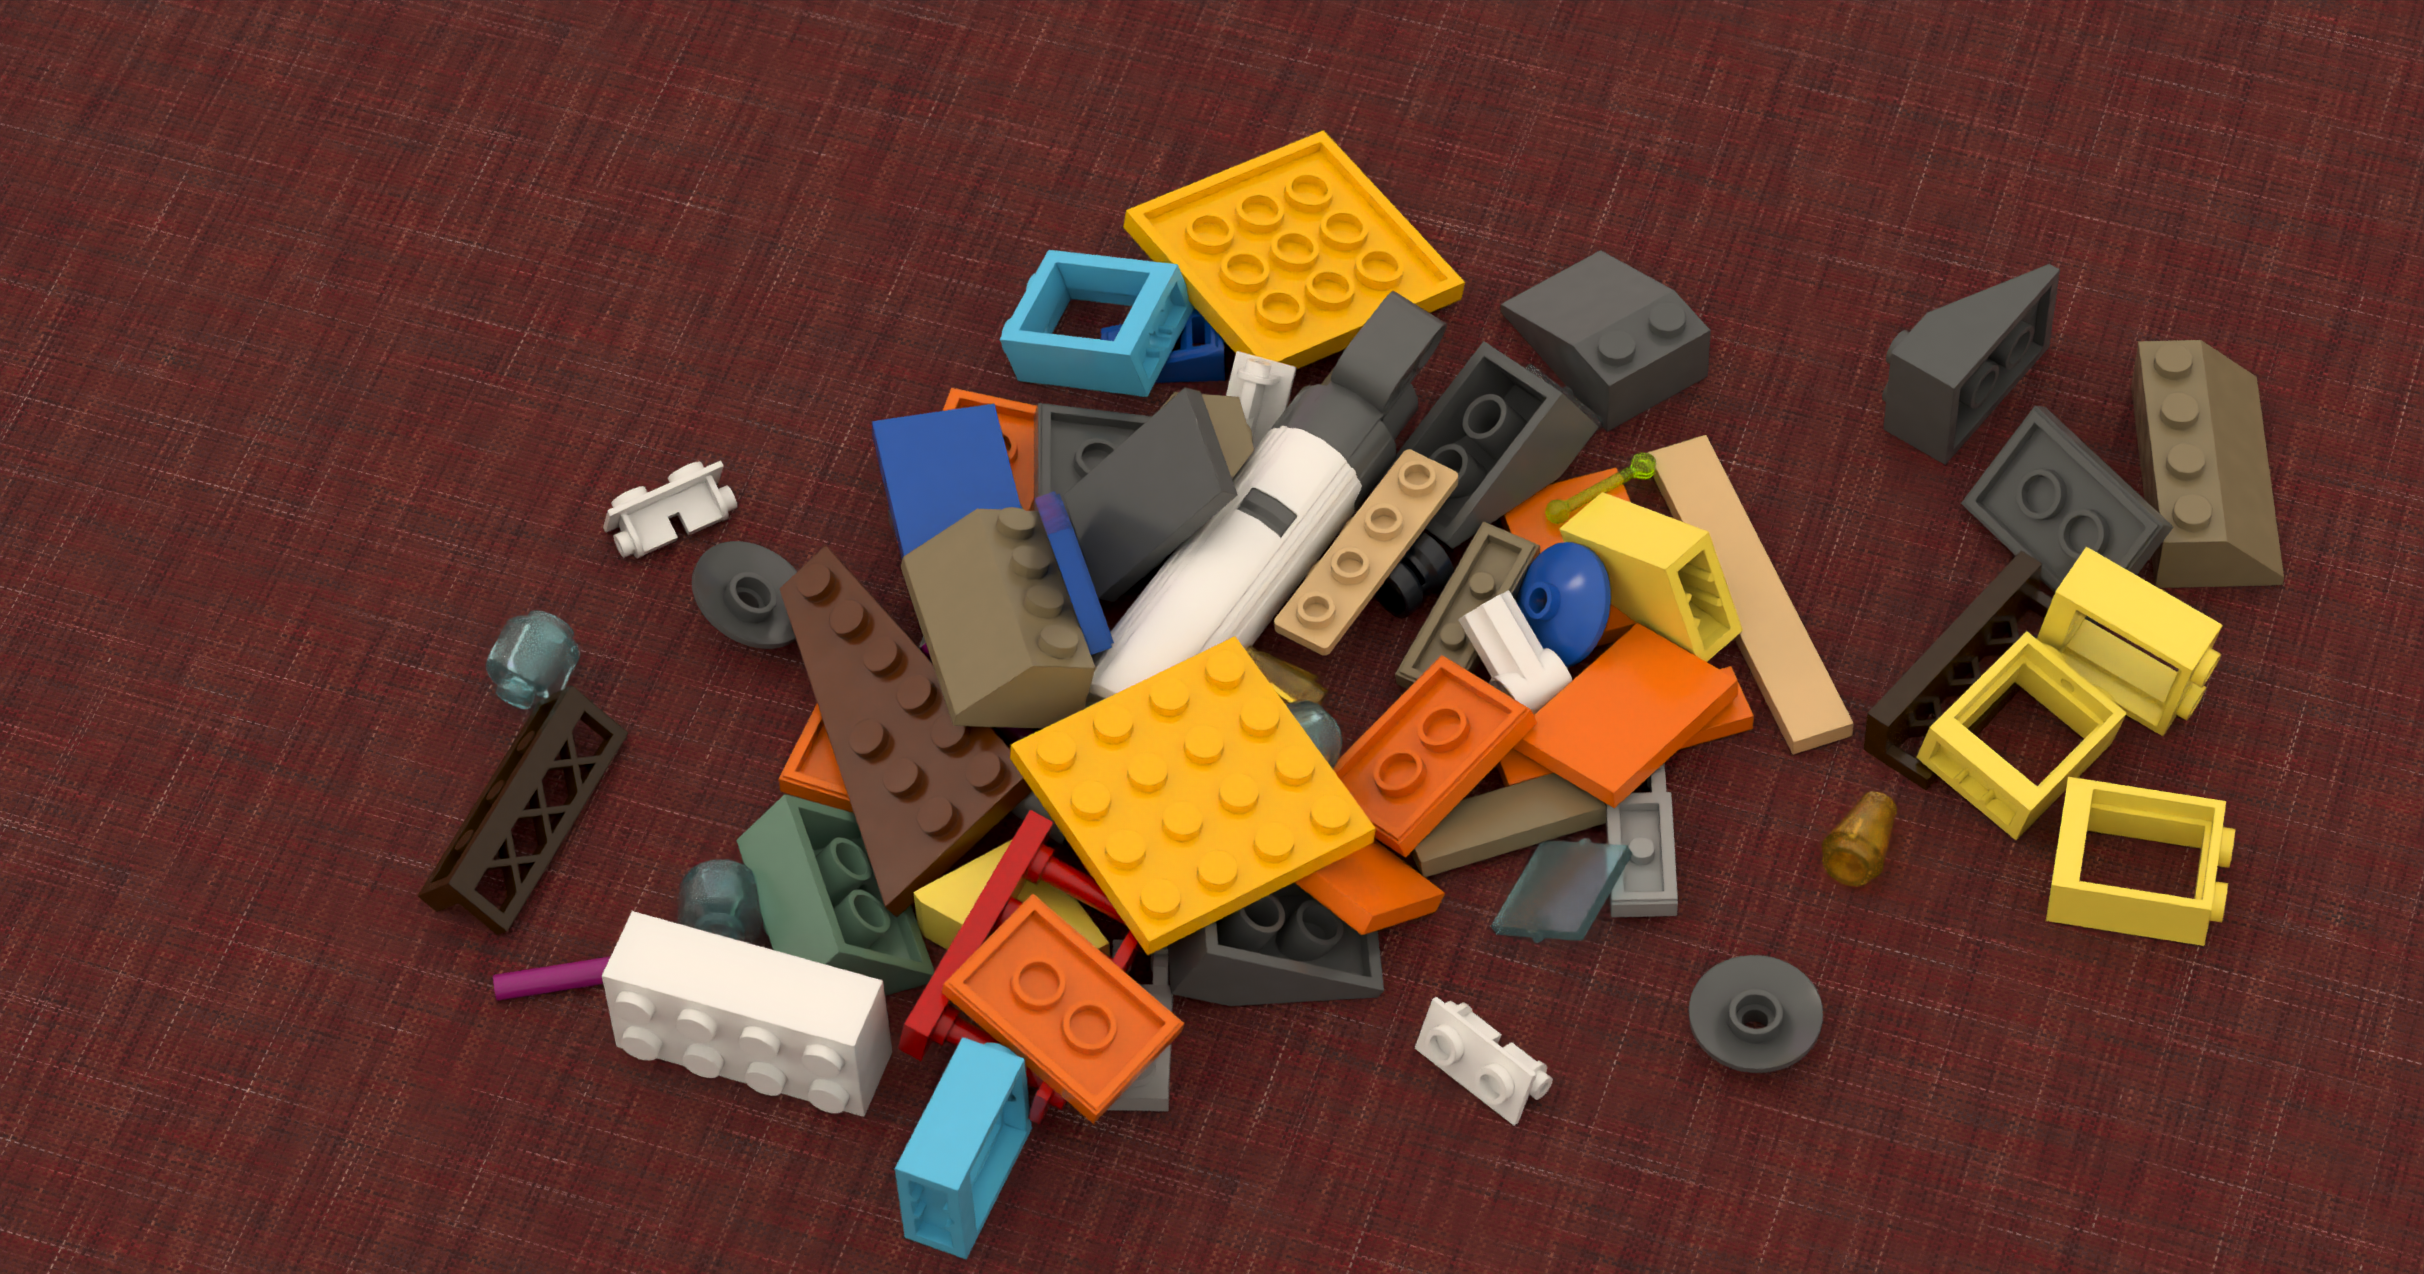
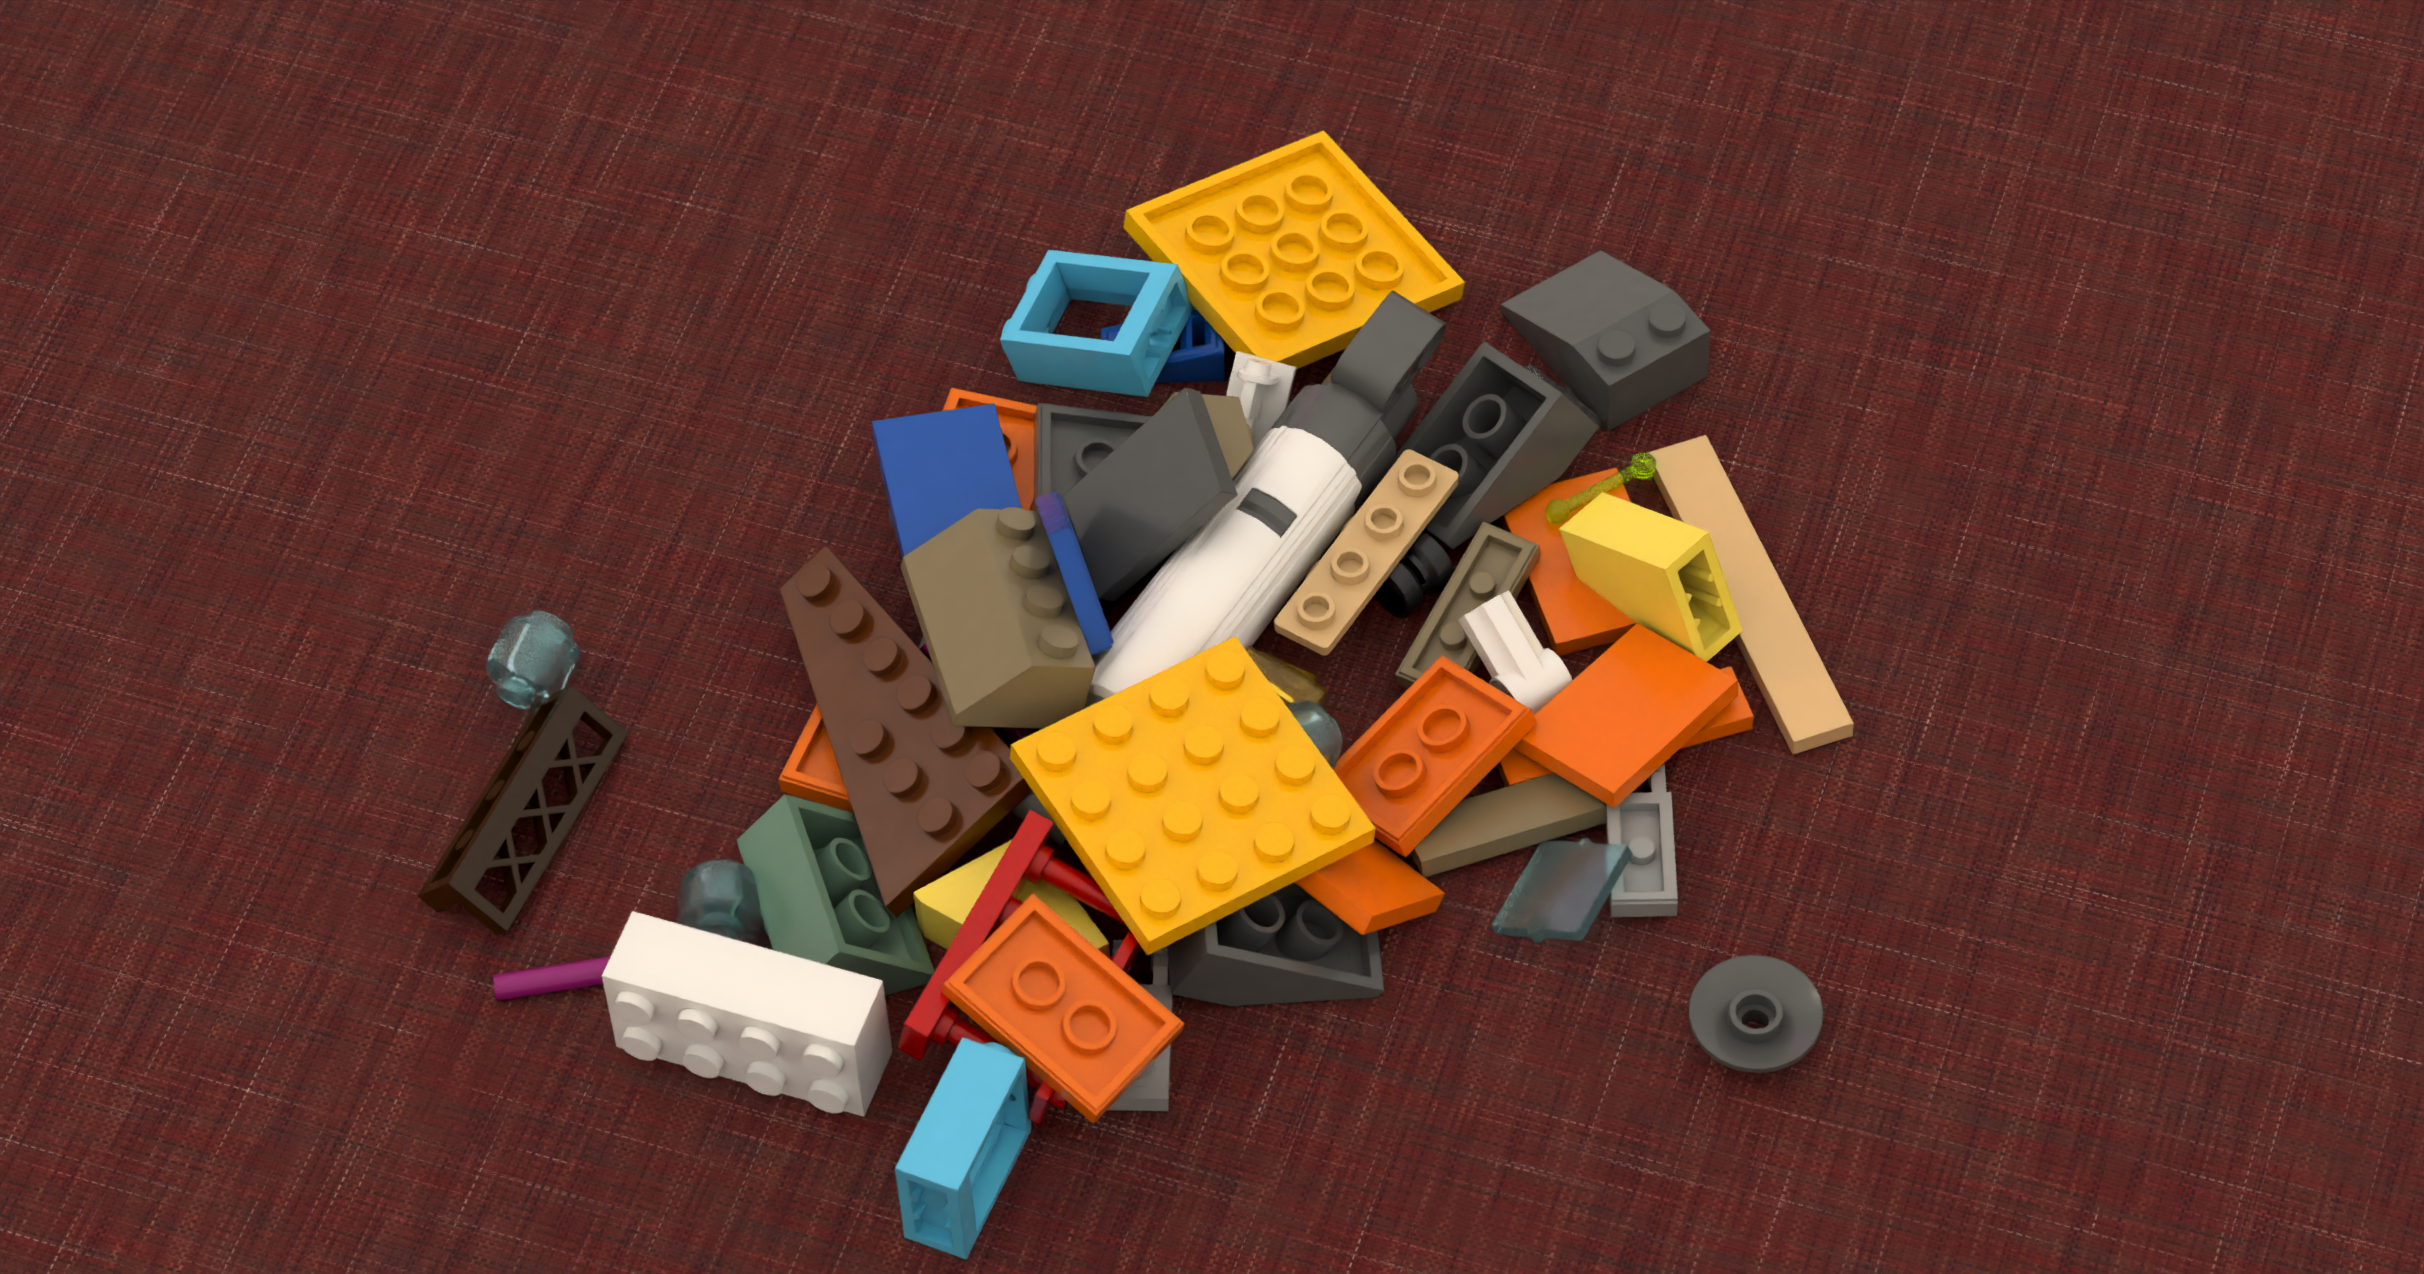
(646, 515): white hinge -> none
(741, 594): dark grey dish -> none
(1471, 1055): white hinge -> none
(1566, 600): blue dish -> none
(1860, 840): clear yellow cone -> none
(1946, 664): dark brown fence -> none
(1966, 361): dark grey slope -> none
(1988, 778): light yellow window -> none
(2058, 498): dark grey tile -> none
(2144, 616): light yellow window -> none
(2144, 816): light yellow window -> none
(2205, 467): dark tan slope -> none

